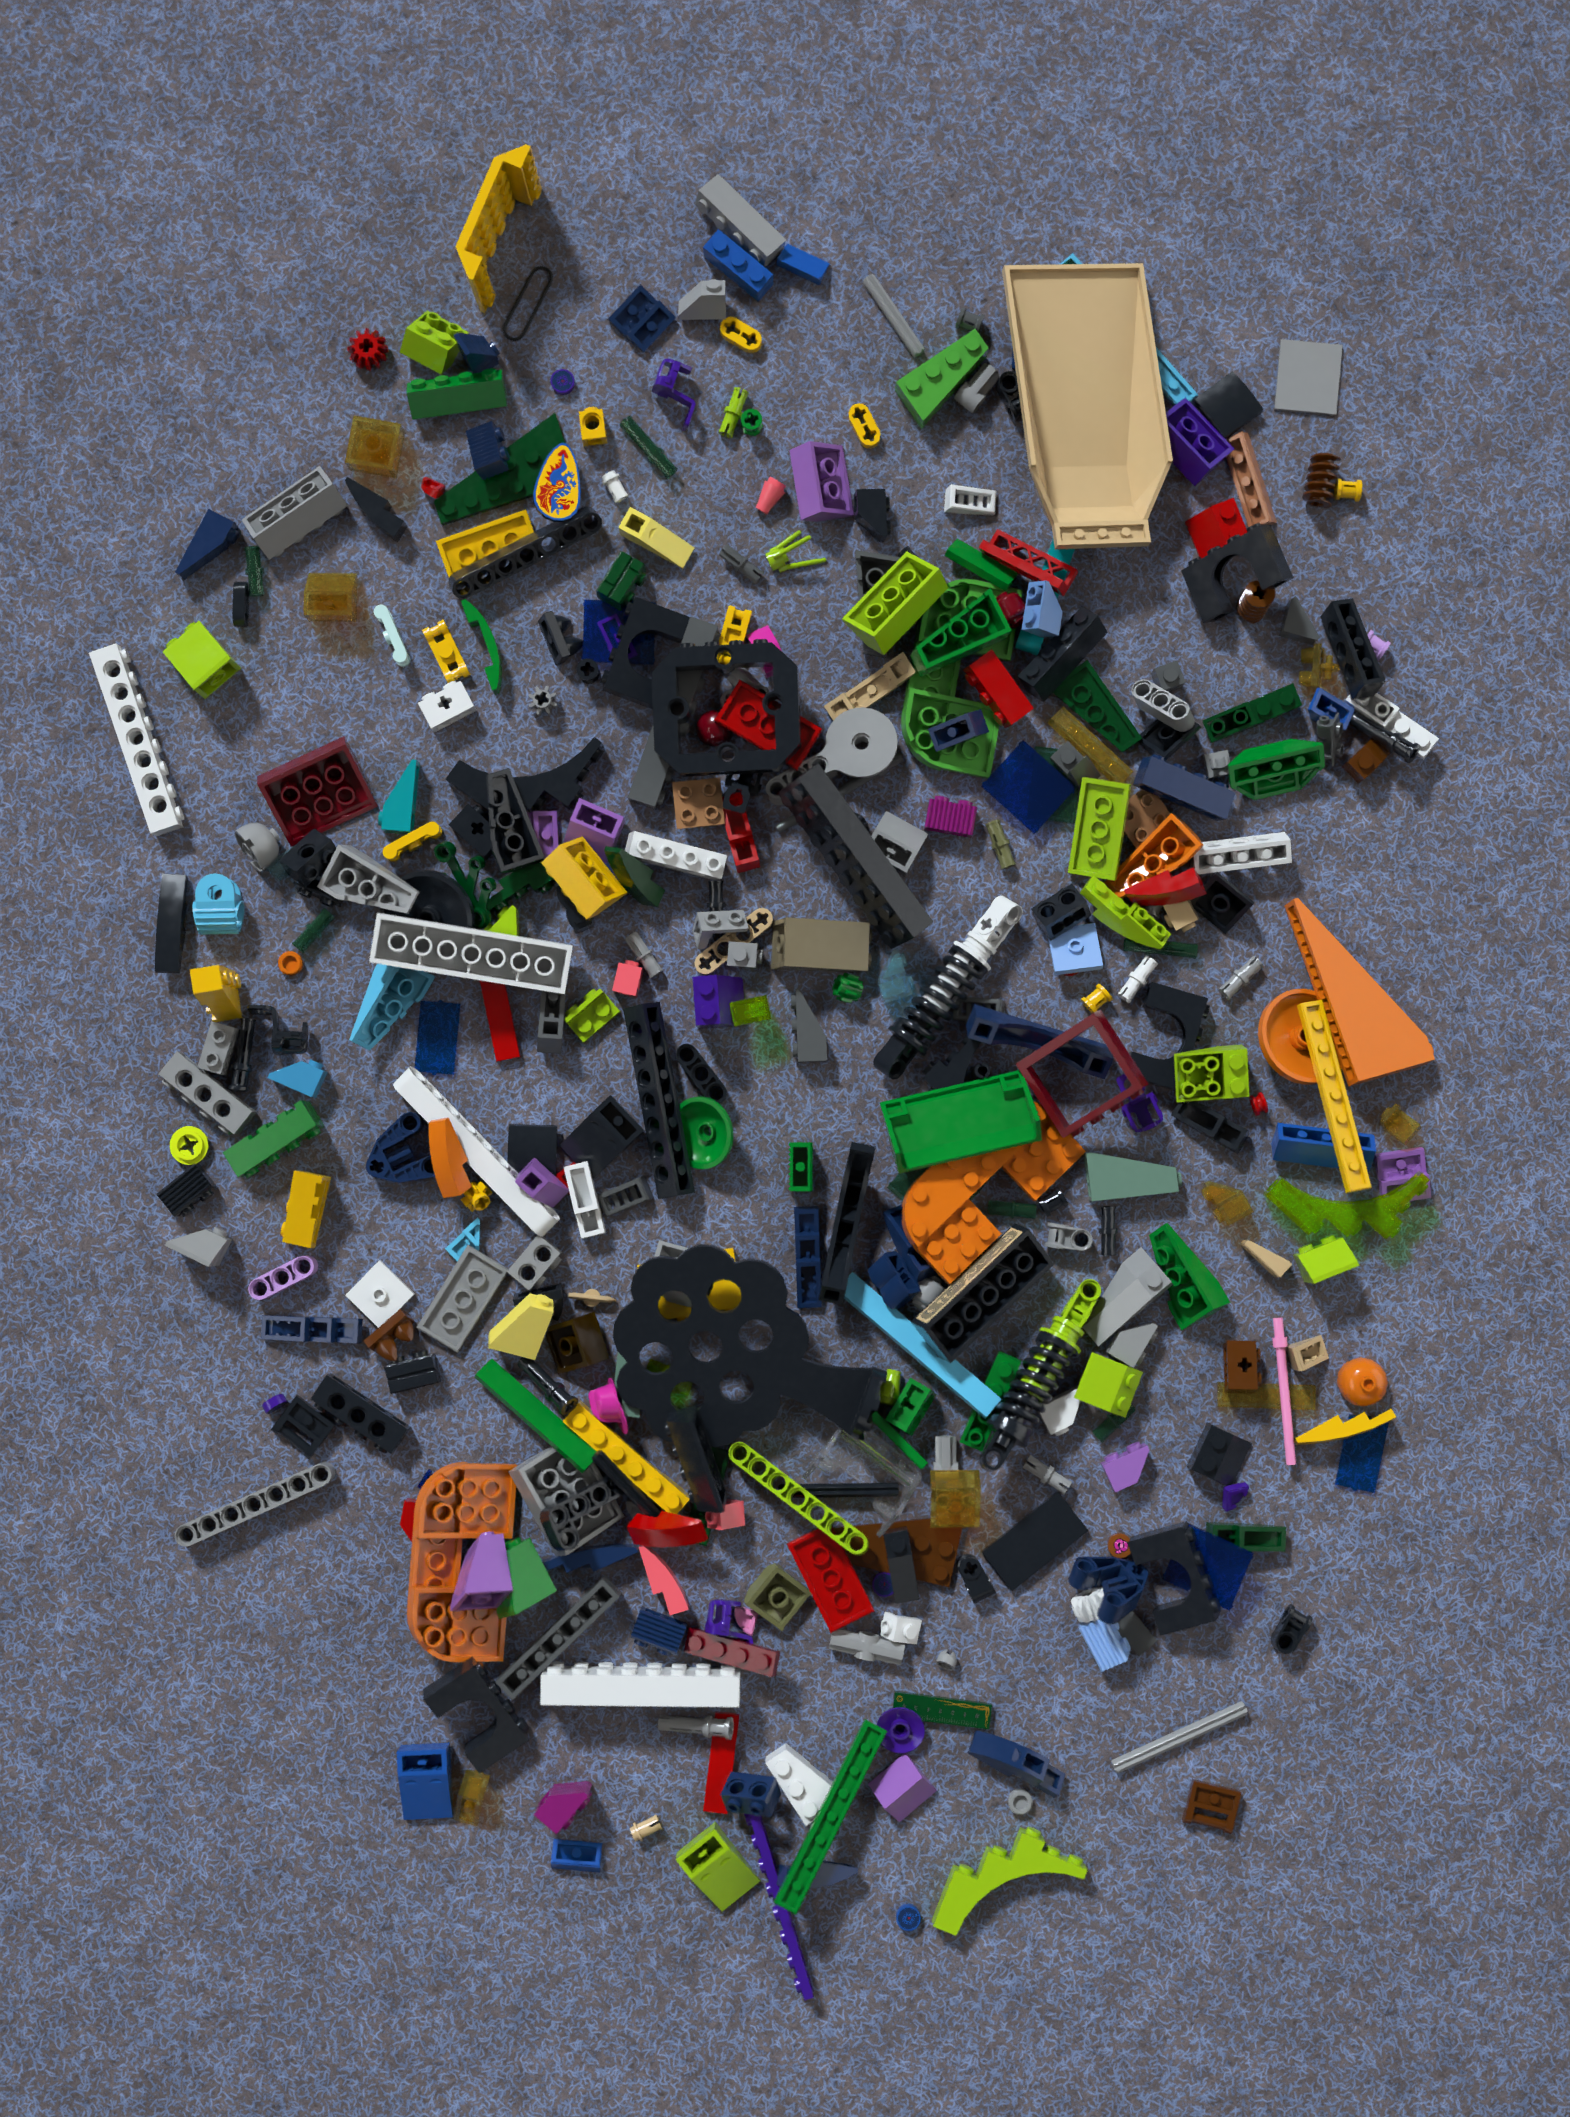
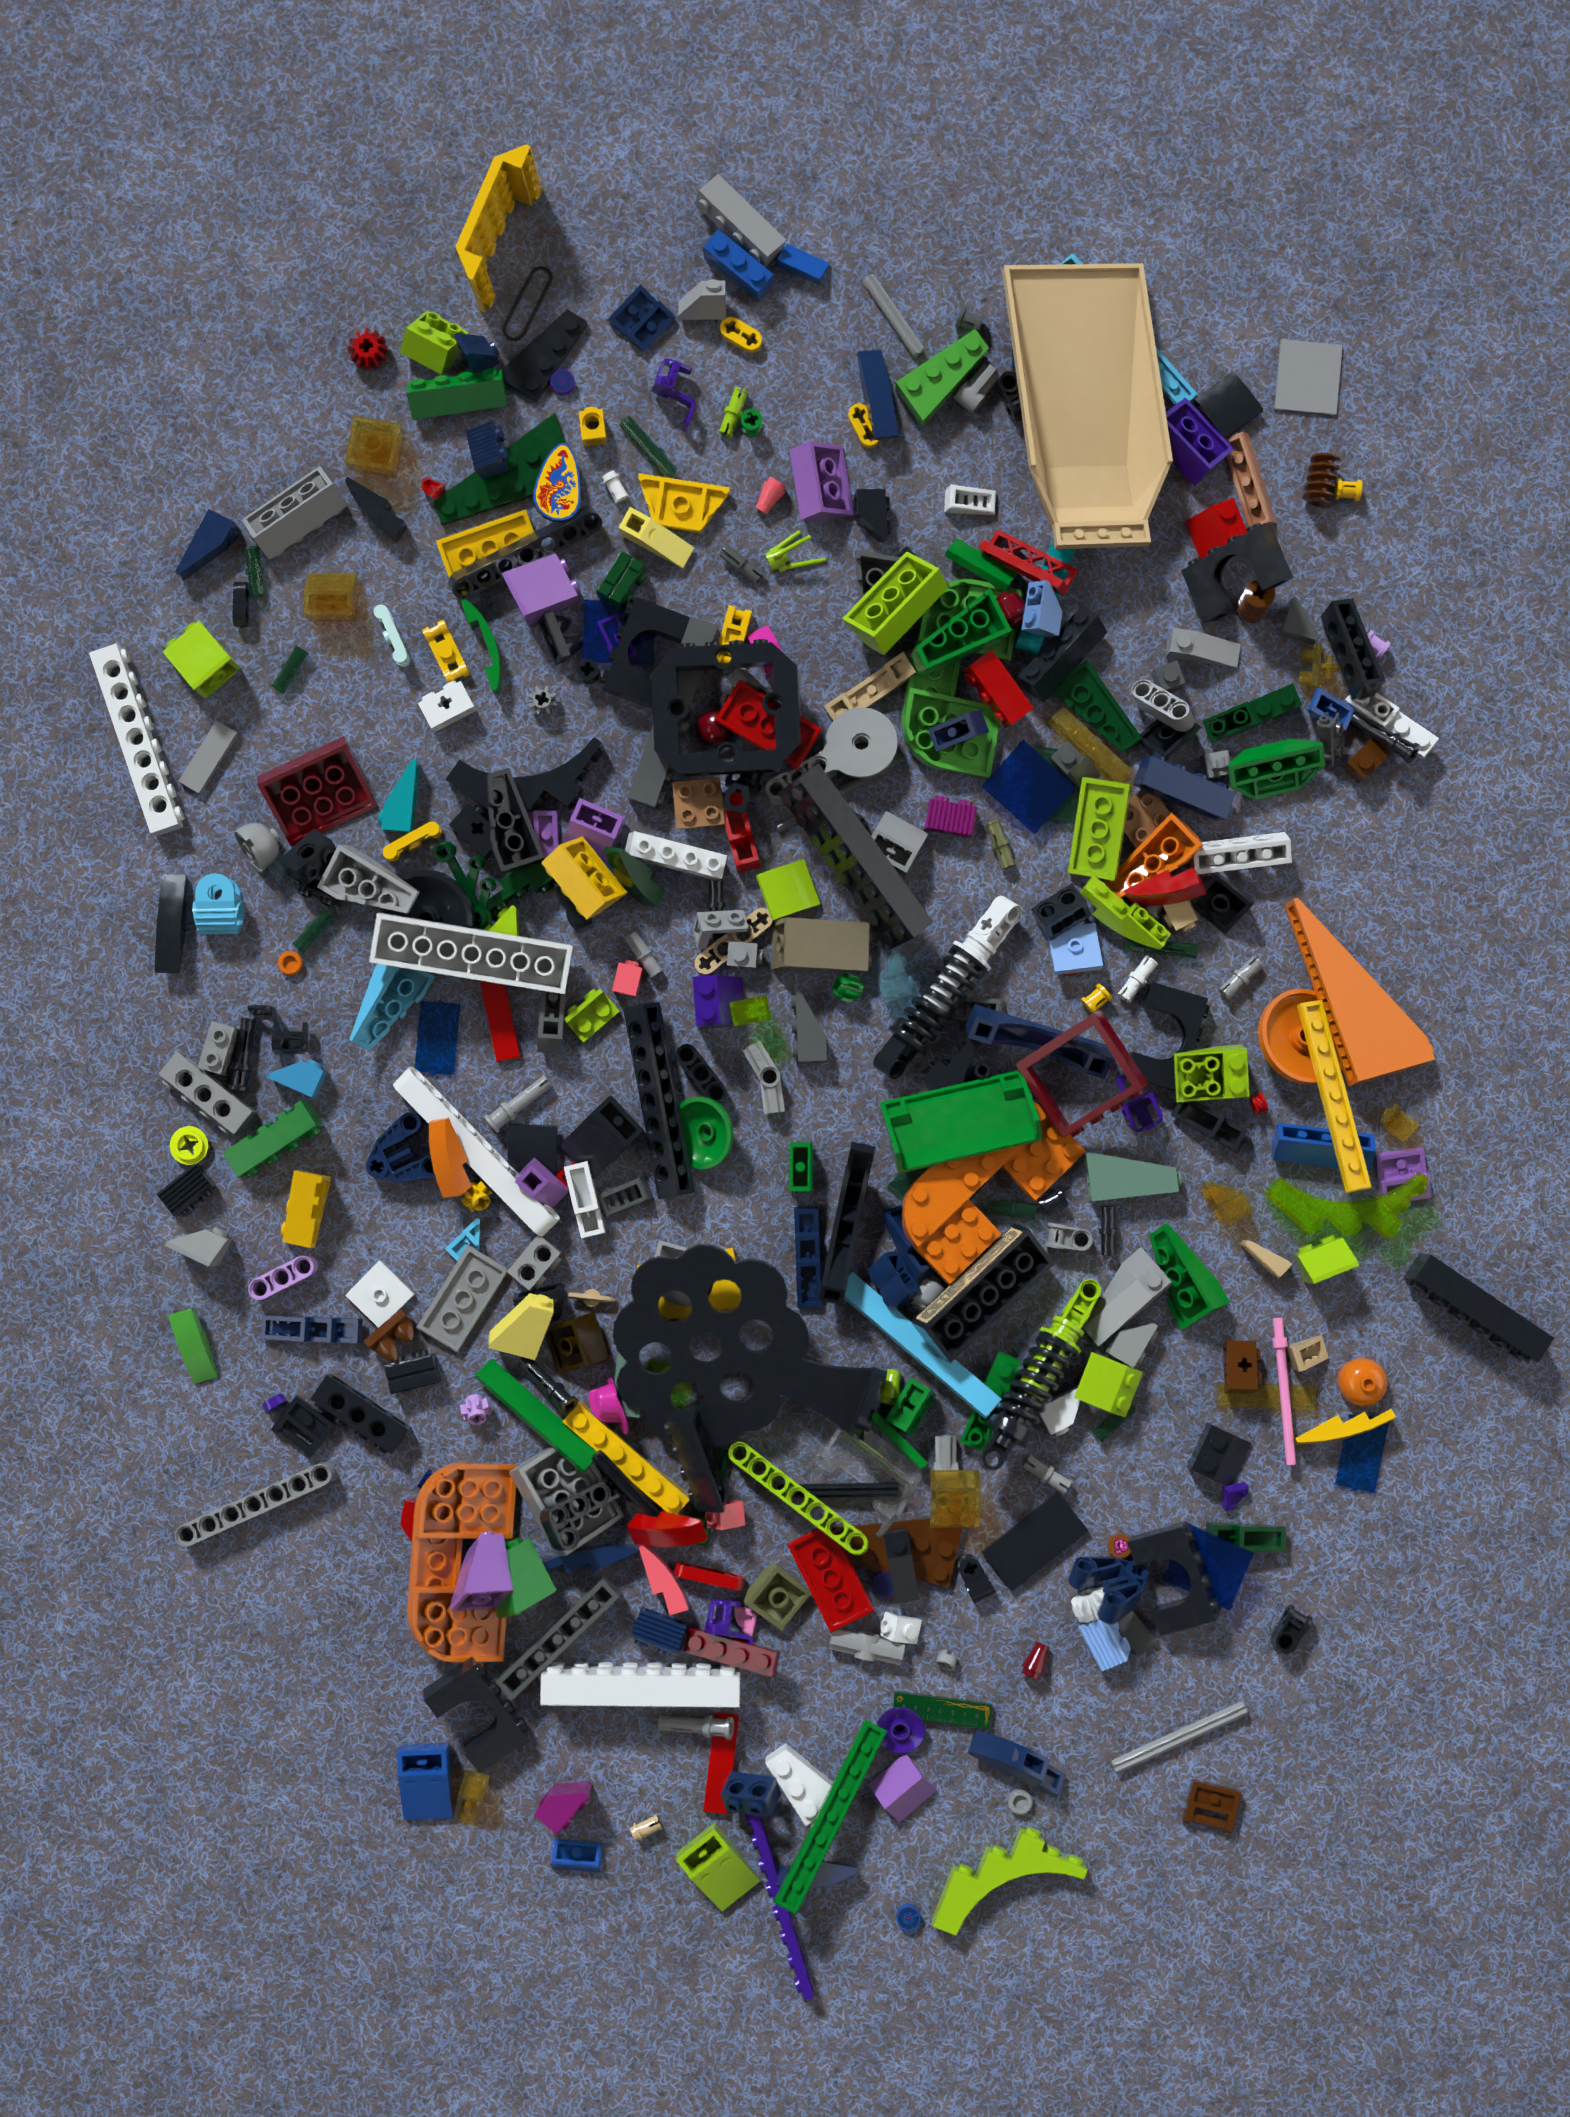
(193, 1345): none -> bright green slope
(208, 757): none -> light grey tile
(218, 990): yellow wedge -> none
(289, 669): none -> clear green pin
(475, 1409): none -> lavender gear
(509, 1110): none -> light grey pin
(535, 364): none -> black wing
(541, 587): none -> medium lavender slope
(681, 502): none -> yellow wing
(709, 1576): none -> red beam
(761, 1062): none -> light grey piece
(788, 890): none -> lime slope
(877, 394): none -> dark blue slope
(1036, 1661): none -> dark red cone
(1126, 1467): medium lavender slope -> none
(1202, 648): none -> light grey slope
(1478, 1307): none -> black brick

